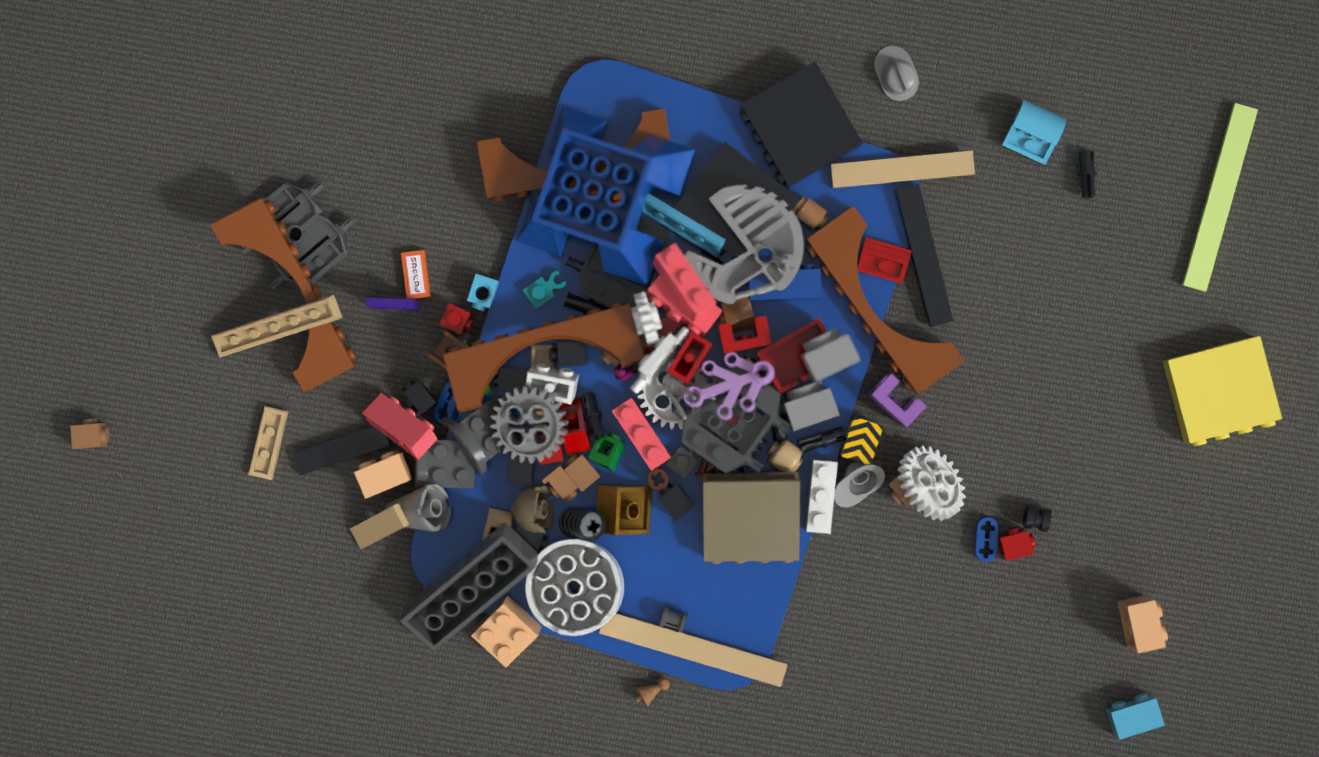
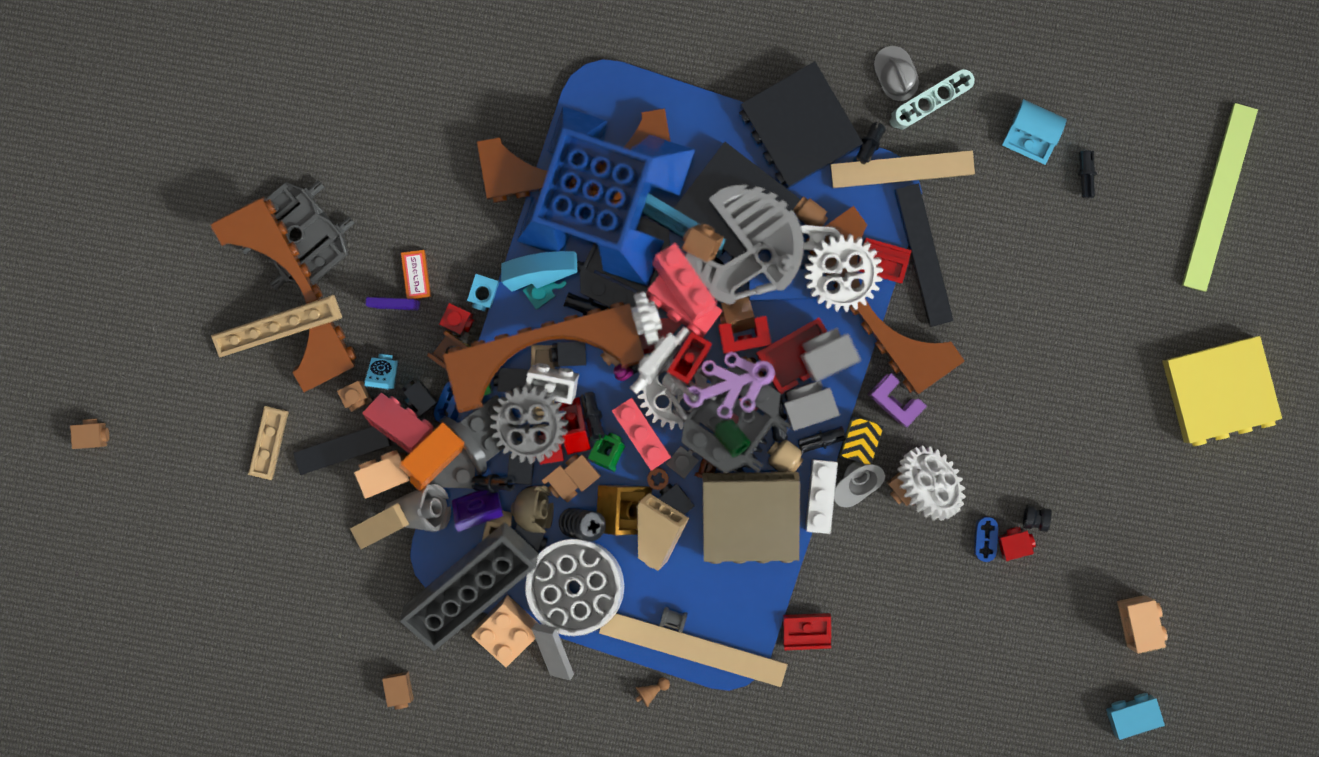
(355, 395): none -> medium nougat brick
(382, 372): none -> medium azure slope
(398, 690): none -> medium nougat brick
(432, 456): none -> orange piece
(476, 509): none -> dark purple tile
(493, 483): none -> black pin
(538, 269): none -> medium azure slope
(552, 651): none -> light grey tile
(658, 531): none -> tan slope
(702, 242): none -> medium nougat brick
(731, 437): none -> dark green brick
(807, 631): none -> red plate
(816, 234): none -> white plate
(842, 251): none -> white gear
(870, 143): none -> black axle
(933, 99): none -> light aqua beam

